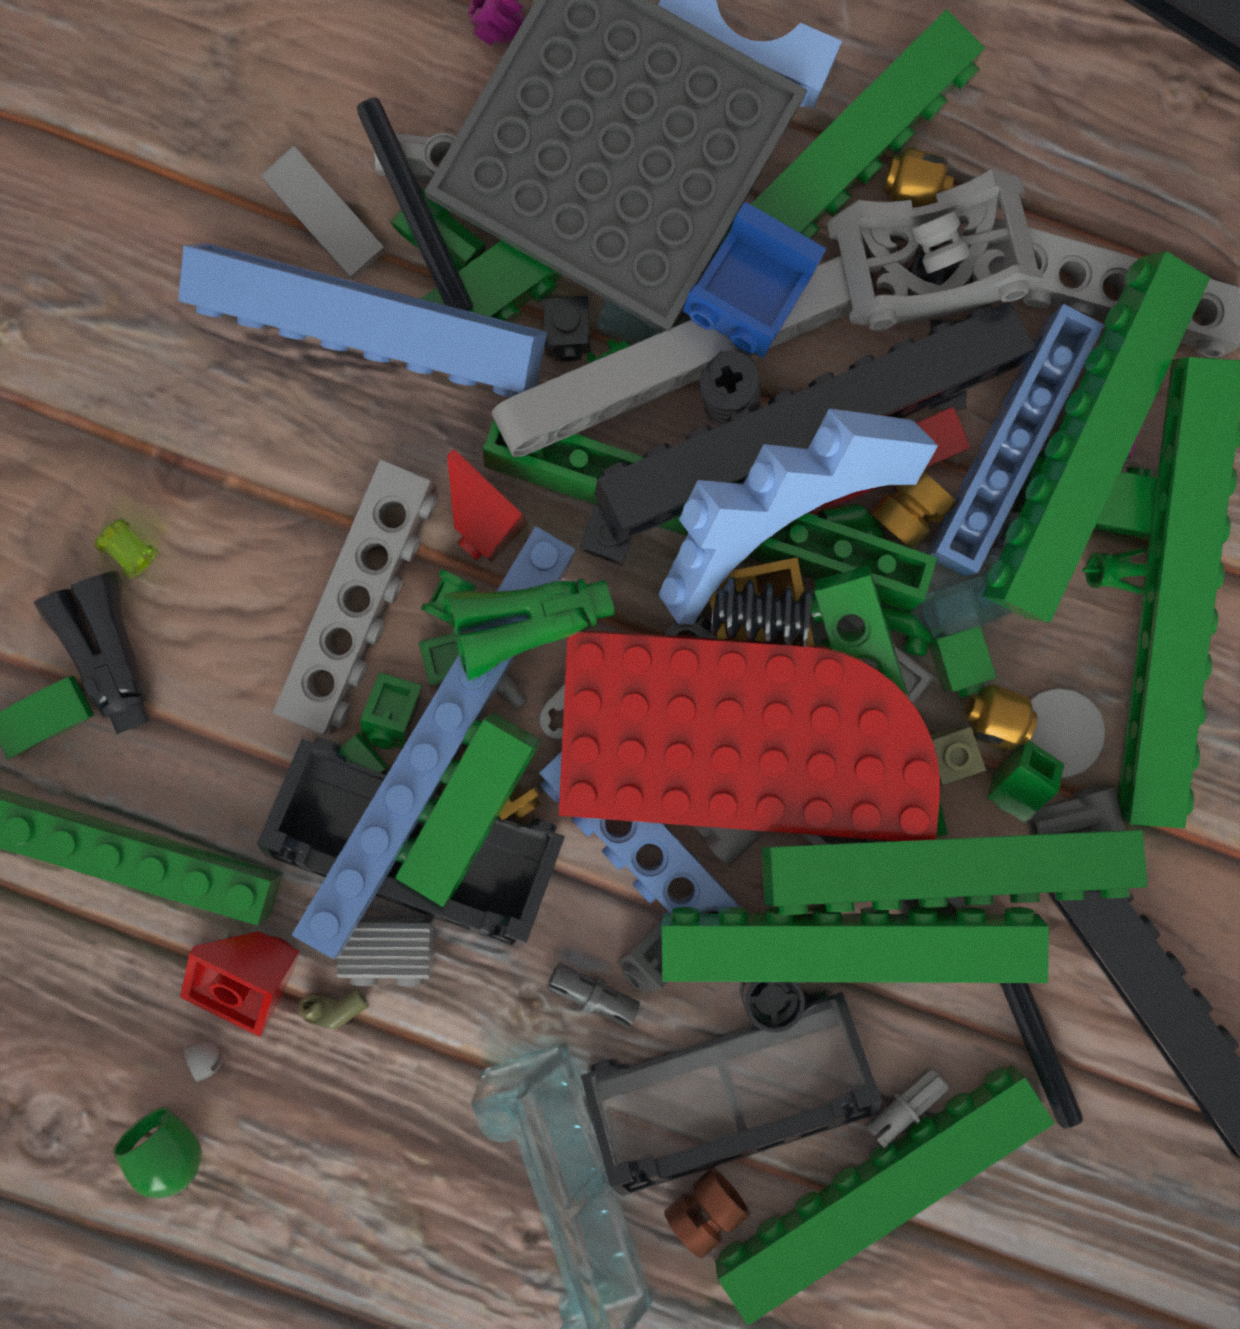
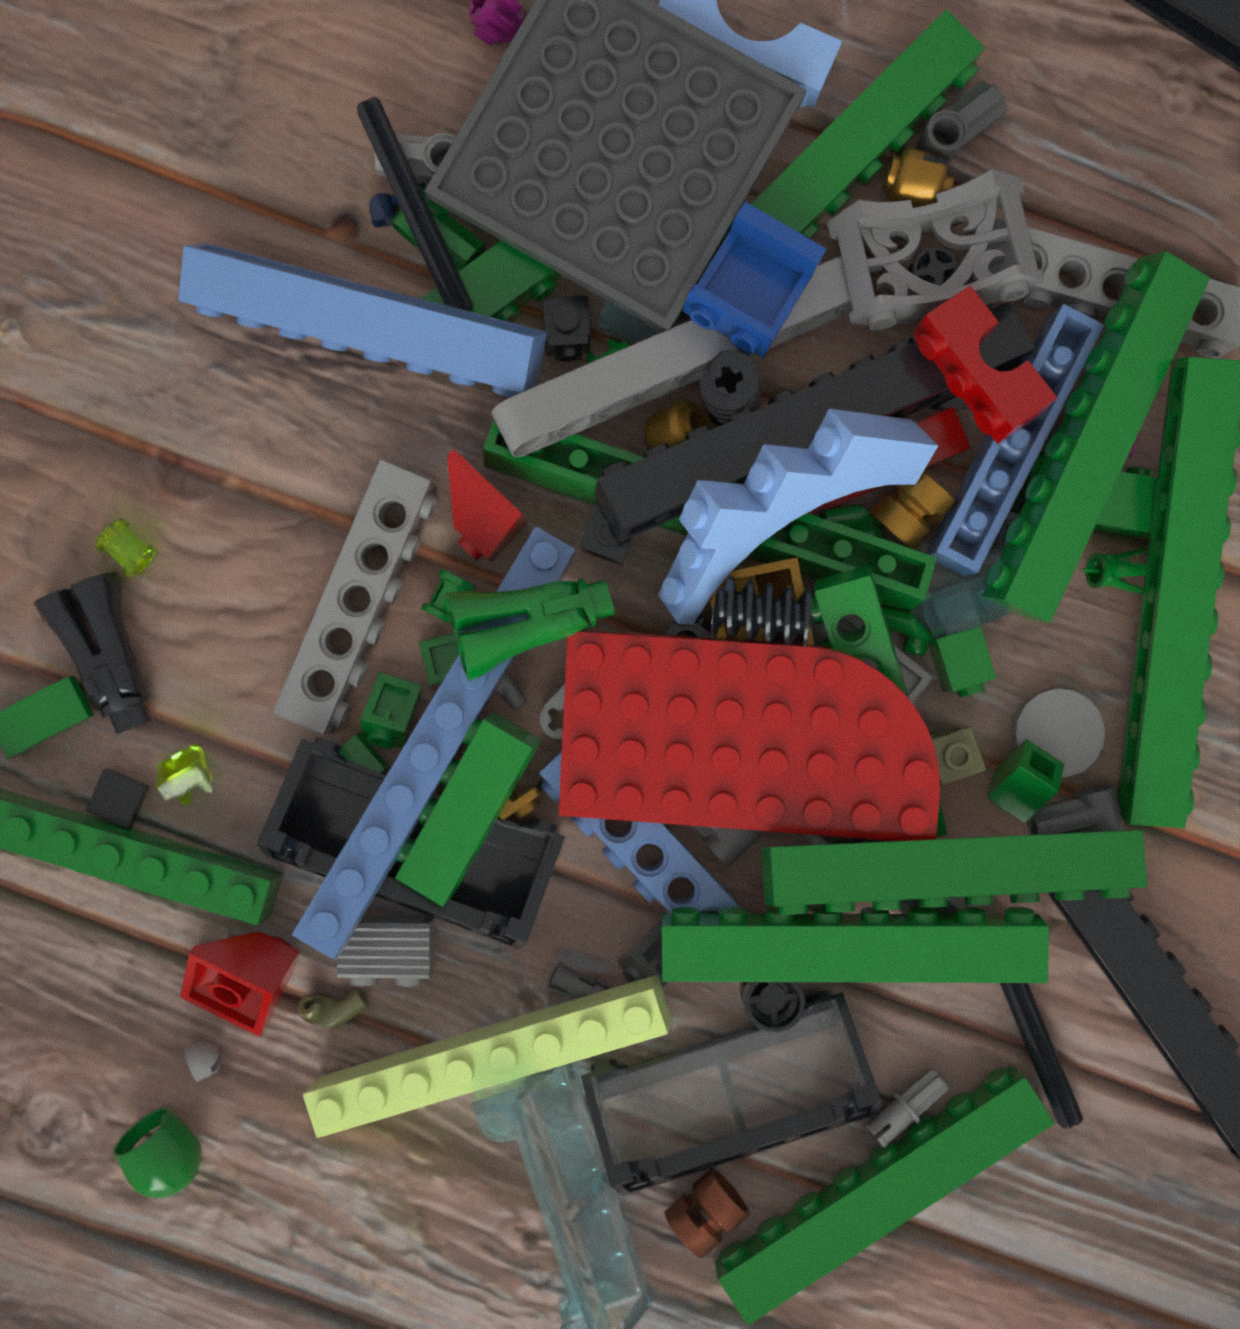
(117, 798): none -> black tile
(183, 772): none -> clear neon green tile
(323, 213): light grey tile -> none
(382, 208): none -> dark blue hand
(488, 1056): none -> yellowish green brick
(674, 423): none -> pearl gold head
(936, 232): light grey wheel -> none
(963, 120): none -> dark grey piece
(997, 398): none -> red arch
(1001, 717): pearl gold head -> none

